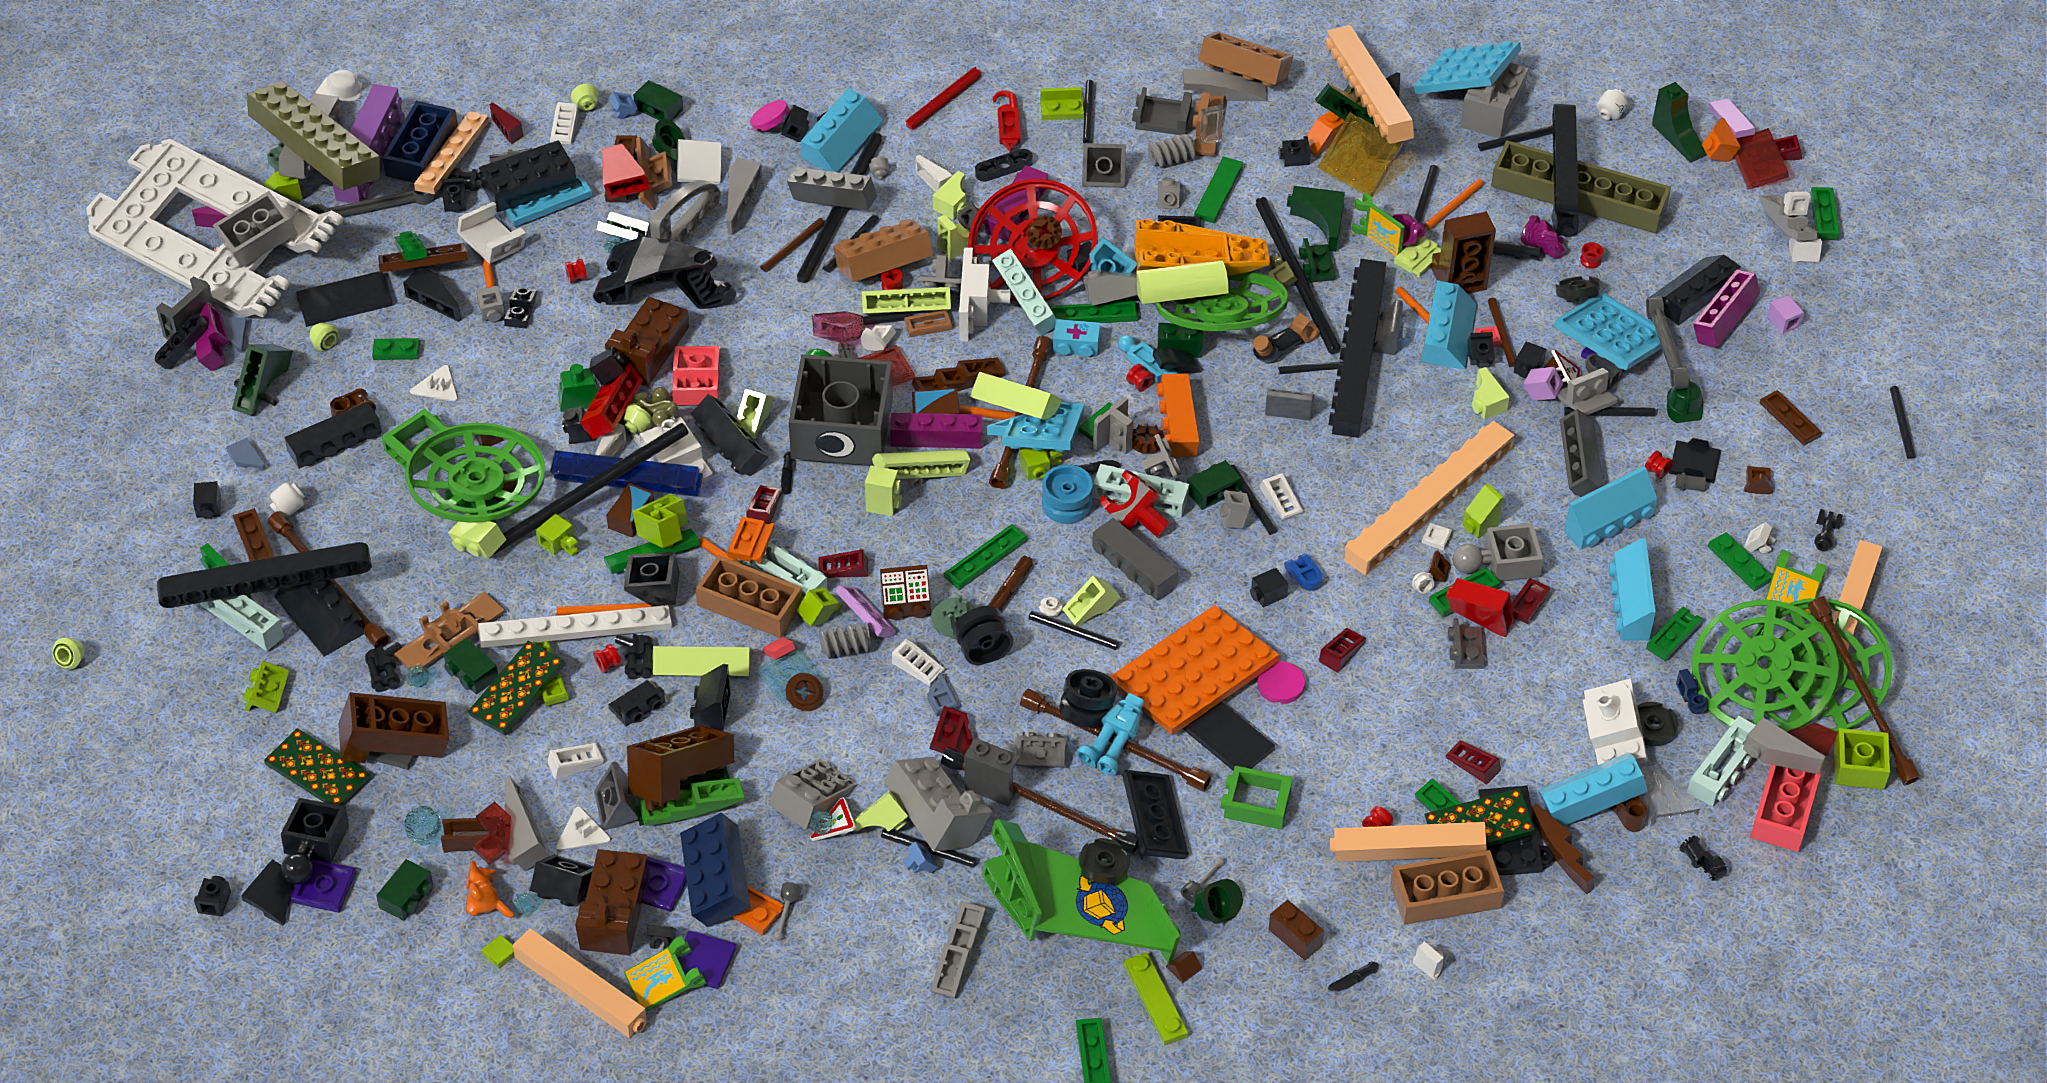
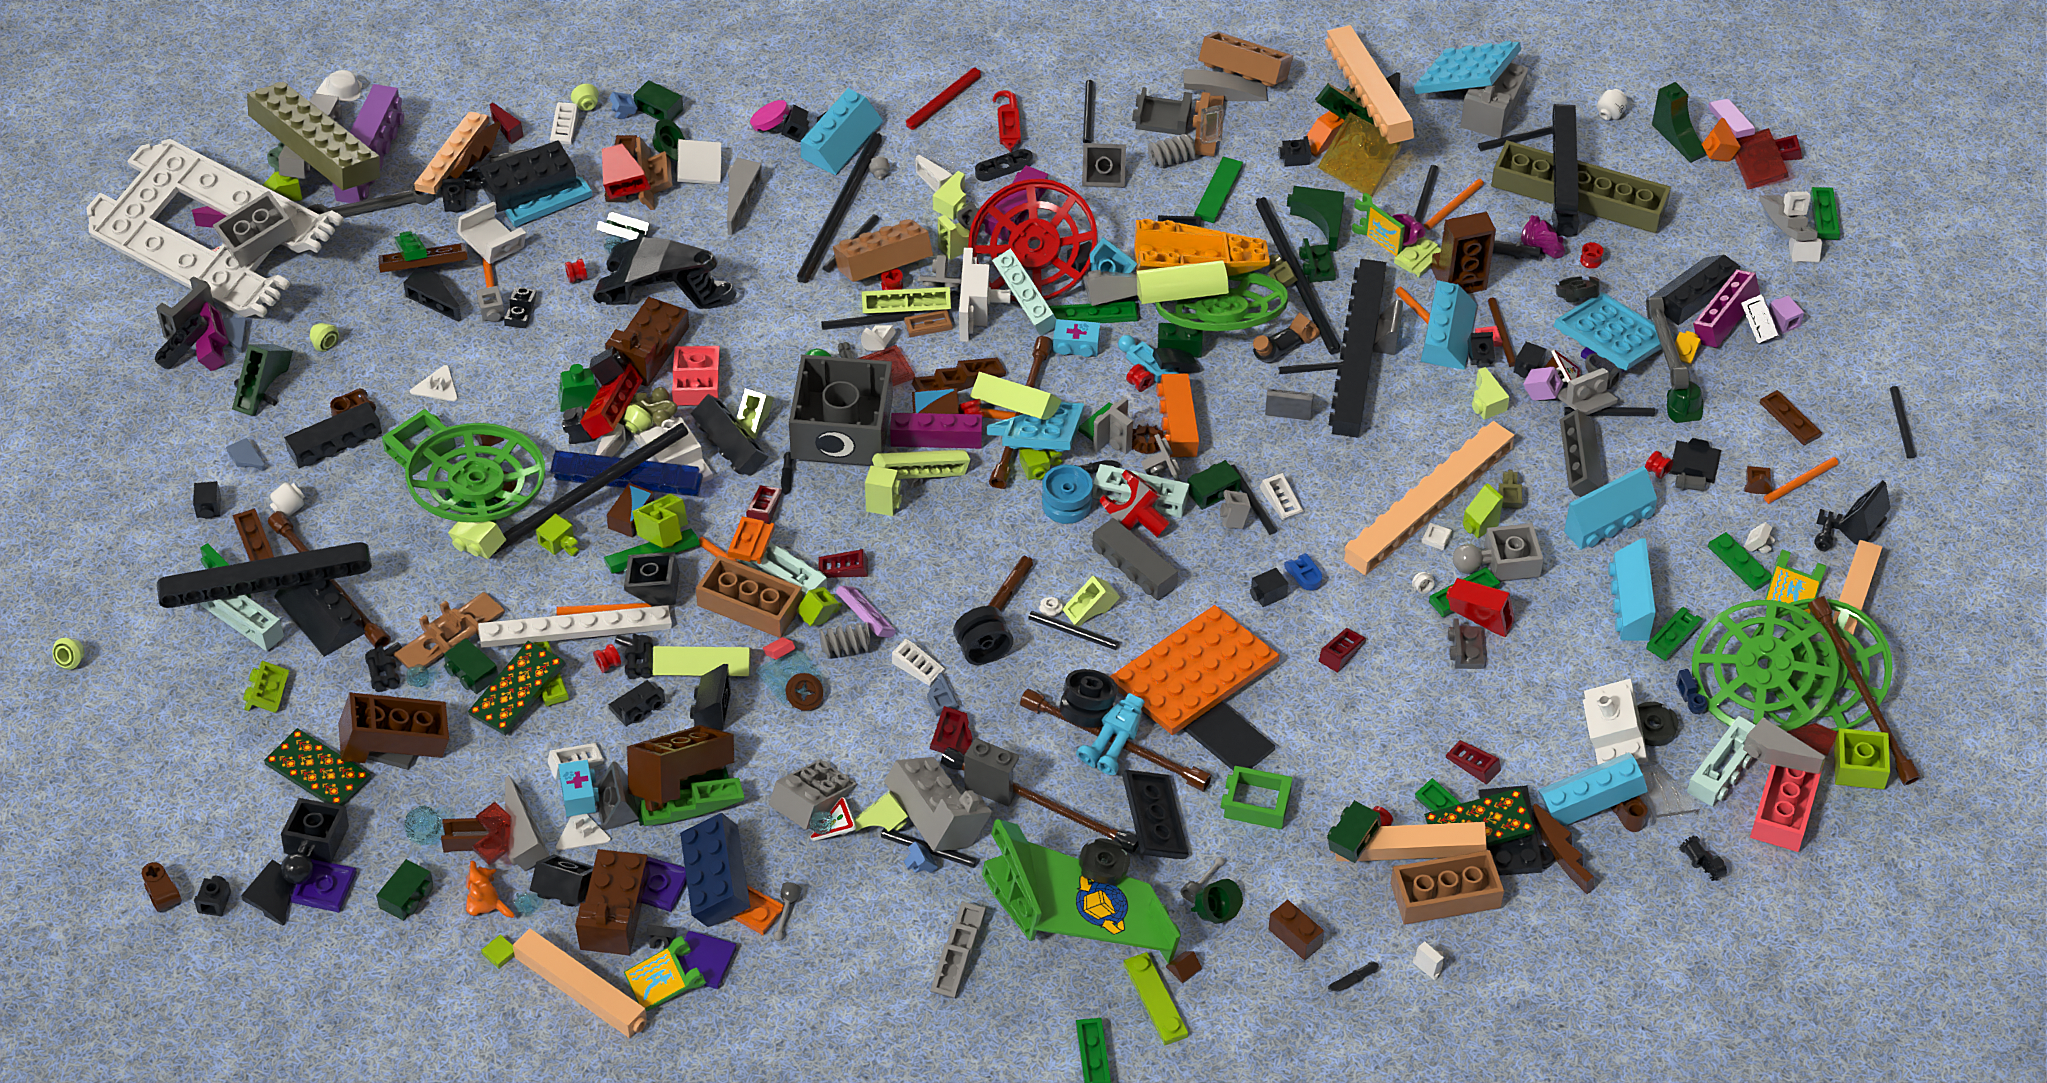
(159, 886): none -> reddish brown piece
(344, 298): black tile -> none
(396, 349): green plate -> none
(419, 140): dark blue brick -> none
(476, 150): none -> reddish brown slope
(577, 787): none -> medium azure brick
(661, 223): light grey beam -> none
(792, 245): reddish brown piece -> none
(832, 188): dark grey brick -> none
(838, 326): clear pink slope -> none
(905, 592): slope -> none
(947, 613): sand green plate -> none
(972, 407): none -> red wheel
(985, 557): green tile -> none
(1041, 751): flat silver bracket -> none
(1047, 240): reddish brown gear -> none
(1061, 103): lime bracket -> none
(1168, 193): light grey bracket -> none
(1281, 683): dark pink tile -> none
(1354, 831): none -> dark green brick
(1439, 567): reddish brown slope -> none
(1510, 490): none -> olive plate
(1529, 600): dark red plate -> none
(1687, 346): none -> yellow bracket
(1760, 319): none -> tile
(1802, 479): none -> orange bar
(1866, 514): none -> black slope

